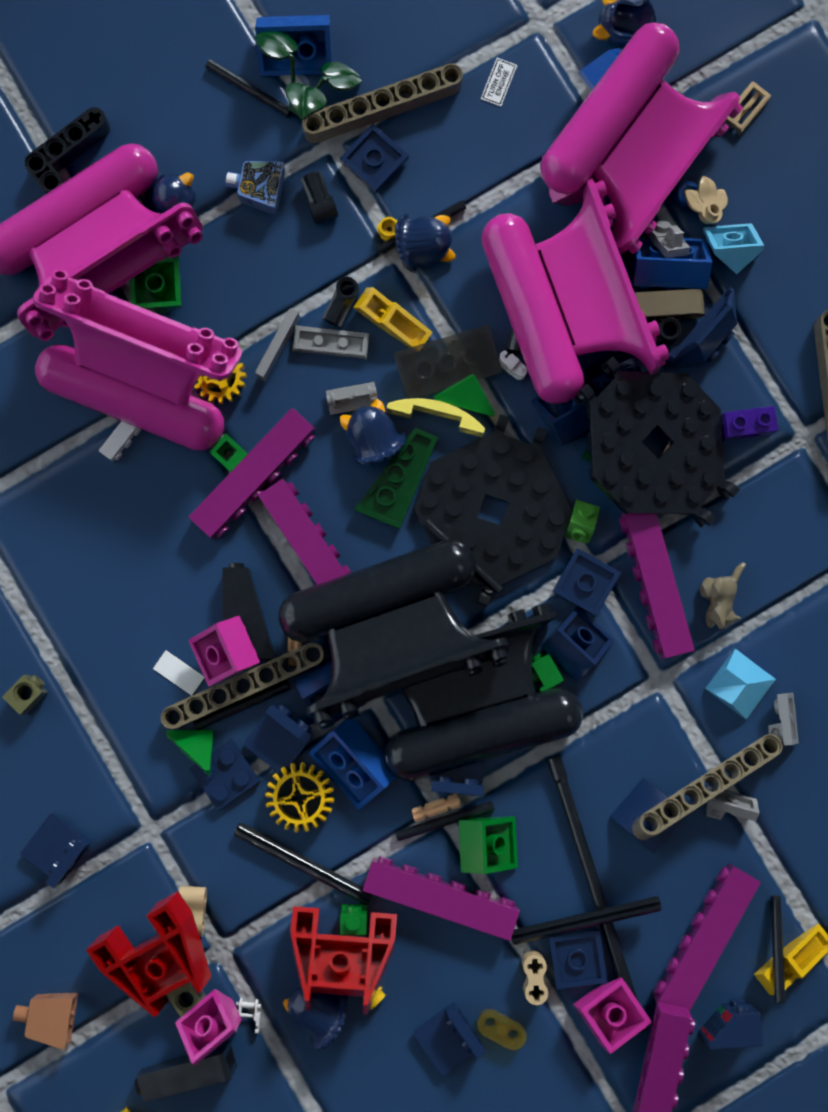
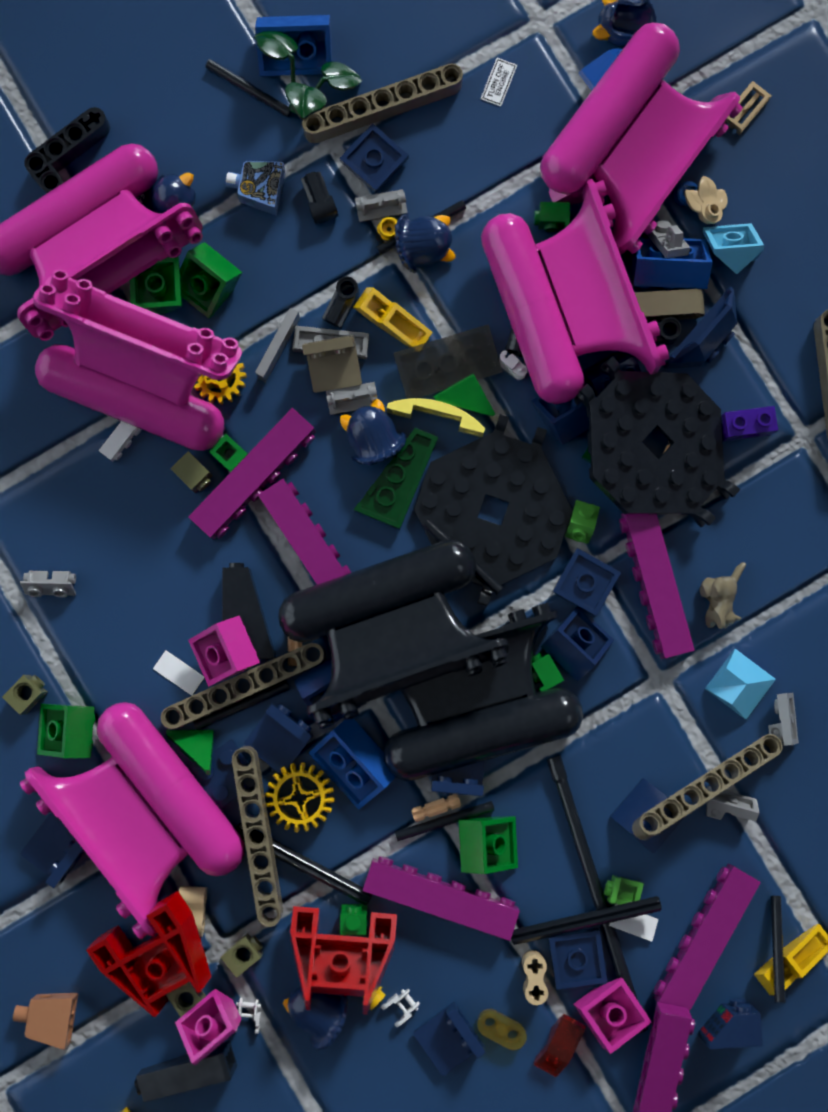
(37, 583): none -> light grey hinge
(65, 731): none -> green slope
(138, 813): none -> dark pink piece
(192, 472): none -> olive brick
(207, 279): none -> green slope
(234, 962): none -> olive brick
(253, 847): none -> dark tan beam
(333, 363): none -> dark tan bracket
(381, 205): none -> light grey hinge
(396, 999): none -> white piece
(552, 216): none -> green brick
(561, 1045): none -> clear red slope
(622, 890): none -> bright green bracket
(640, 926): none -> white sticker

